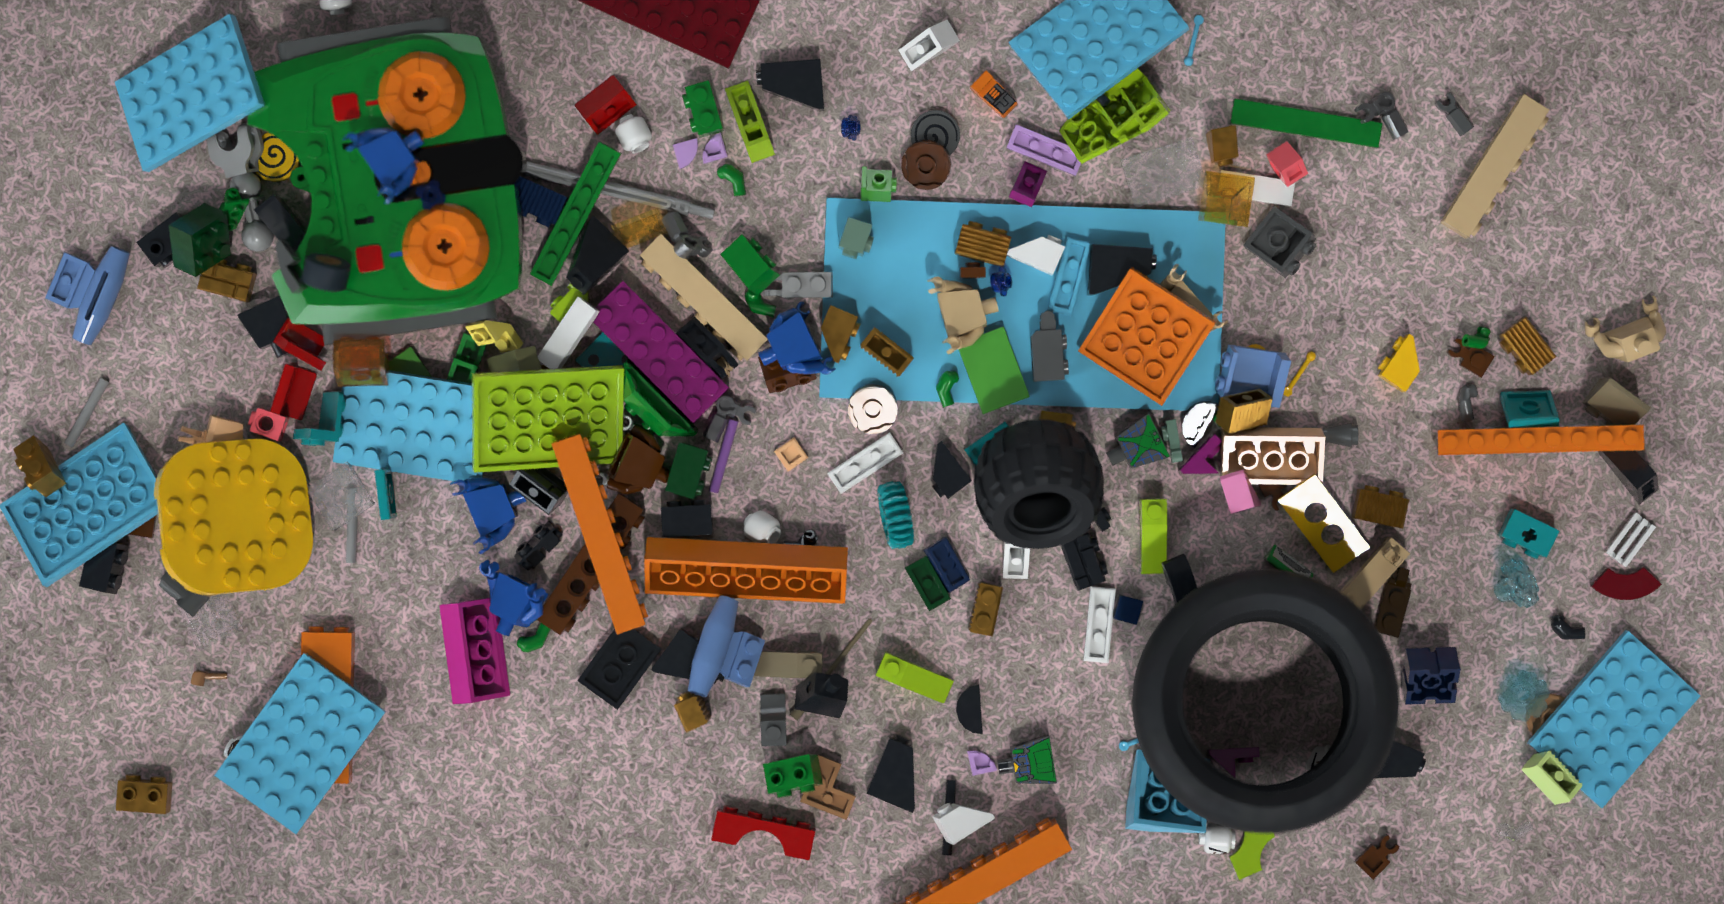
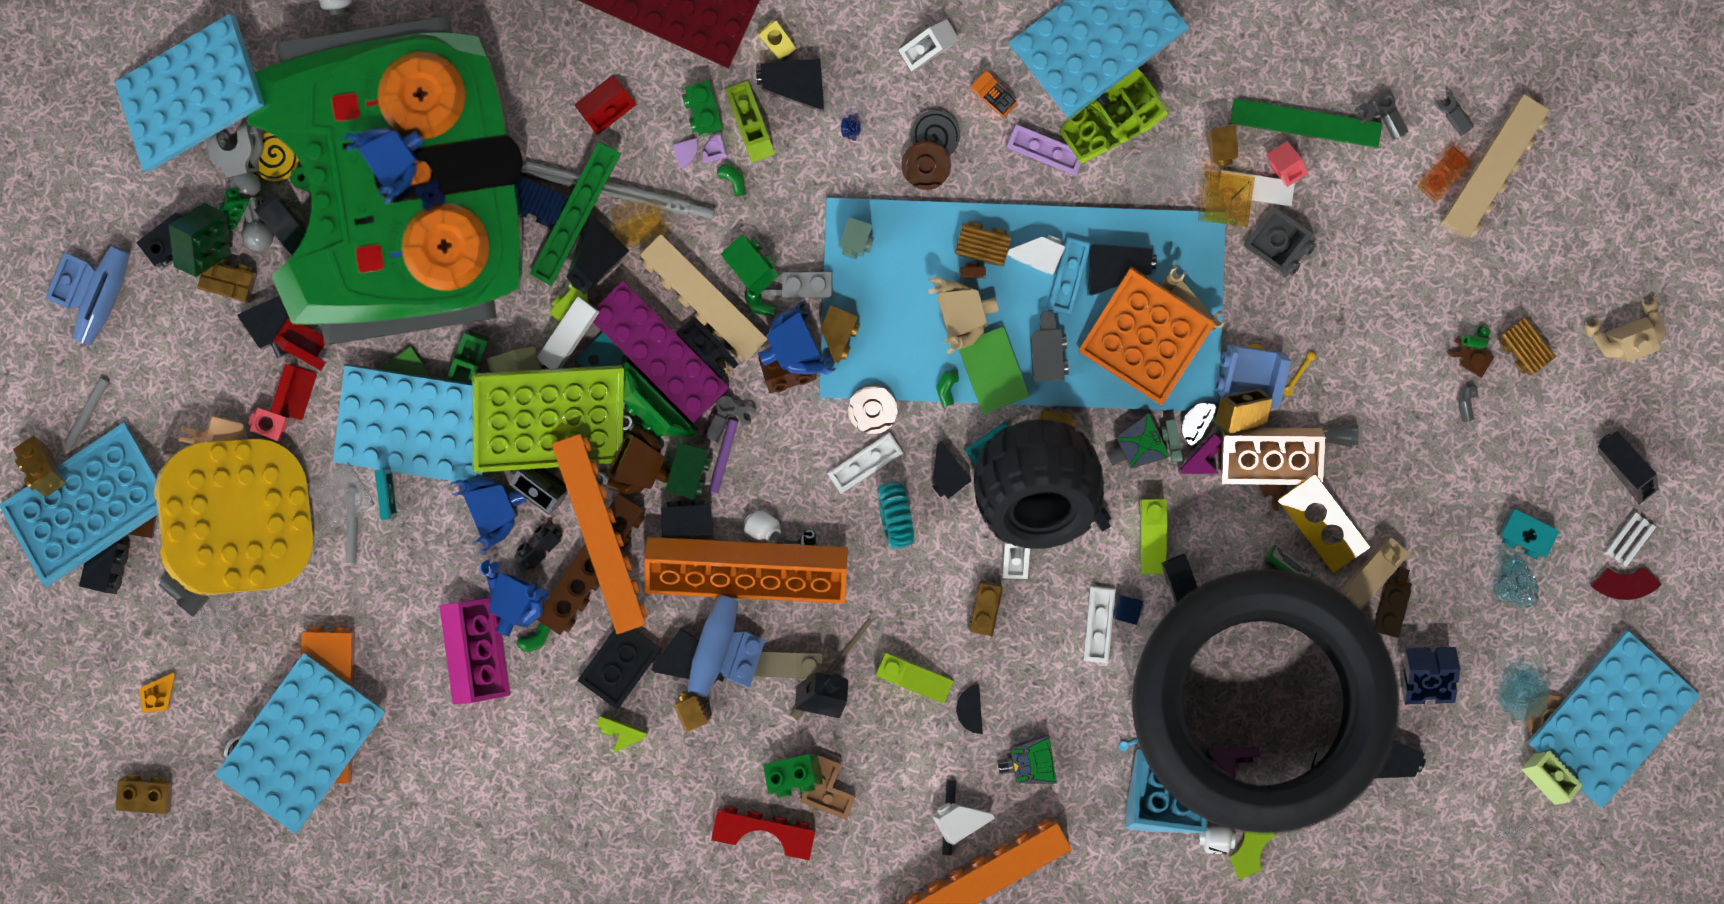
(157, 694): none -> light orange piece
(198, 677): medium nougat hand -> none
(287, 260): dark grey slope -> none
(326, 272): black wheel -> none
(330, 424): teal bracket -> none
(360, 362): clear orange brick -> none
(495, 332): light yellow slope -> none
(628, 733): none -> lime slope
(633, 133): white head -> none
(685, 244): flat silver bar -> none
(773, 720): dark grey arch -> none
(776, 40): none -> light yellow leg
(791, 454): light nougat tile -> none
(877, 185): bright green brick -> none
(886, 352): pearl gold brick -> none
(895, 775): black slope -> none
(927, 583): dark green plate -> none
(946, 564): dark blue plate -> none
(980, 763): lavender tile -> none
(1001, 281): clear blue plate -> none
(1028, 184): magenta slope -> none
(1083, 562): black brick -> none
(1198, 20): medium azure hinge -> none
(1239, 492): bright pink slope -> none
(1374, 859): reddish brown plate -> none
(1380, 507): pearl gold brick -> none
(1402, 365): yellow slope -> none
(1444, 174): none -> clear orange slope
(1529, 409): teal tile -> none
(1541, 440): orange brick -> none
(1564, 630): black arm -> none
(1614, 403): dark tan slope -> none

